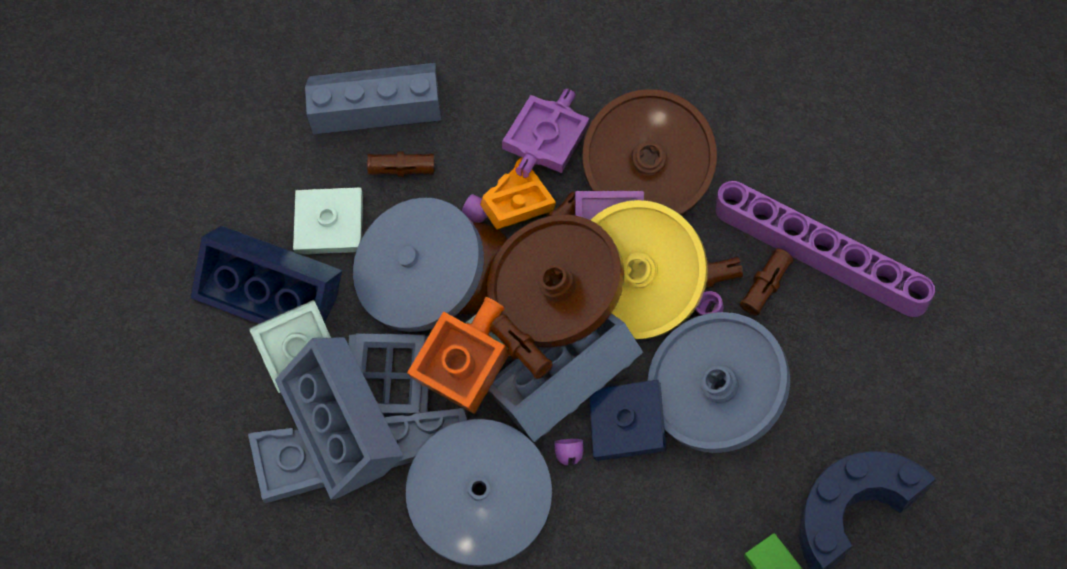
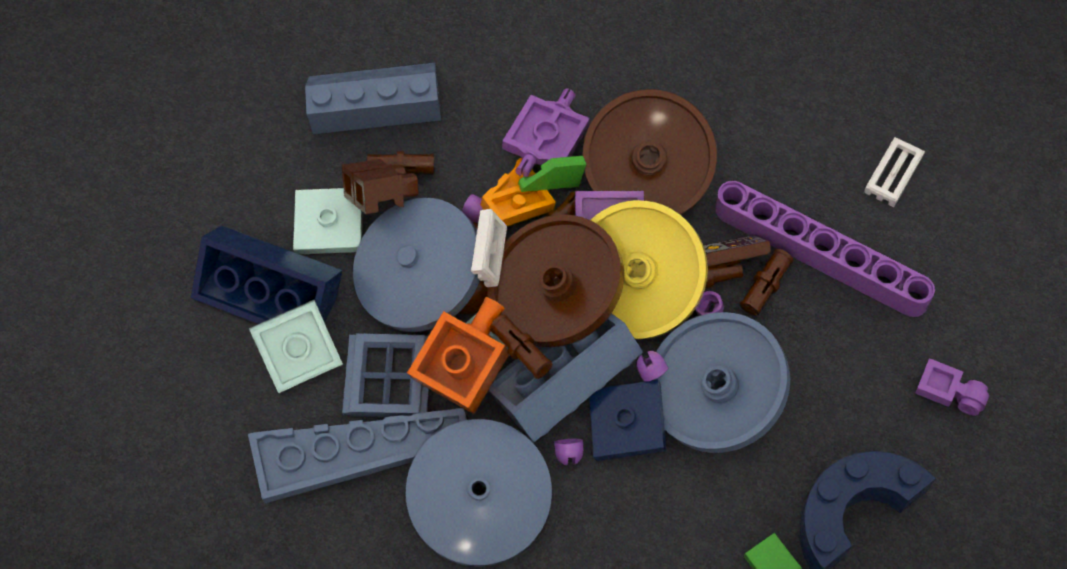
(337, 416): sand blue slope -> none
(376, 181): none -> reddish brown hips
(489, 248): none -> white tile
(555, 174): none -> bright green tile
(651, 367): none -> medium lavender hinge
(736, 249): none -> reddish brown tile
(882, 192): none -> white tile
(943, 383): none -> medium lavender plate

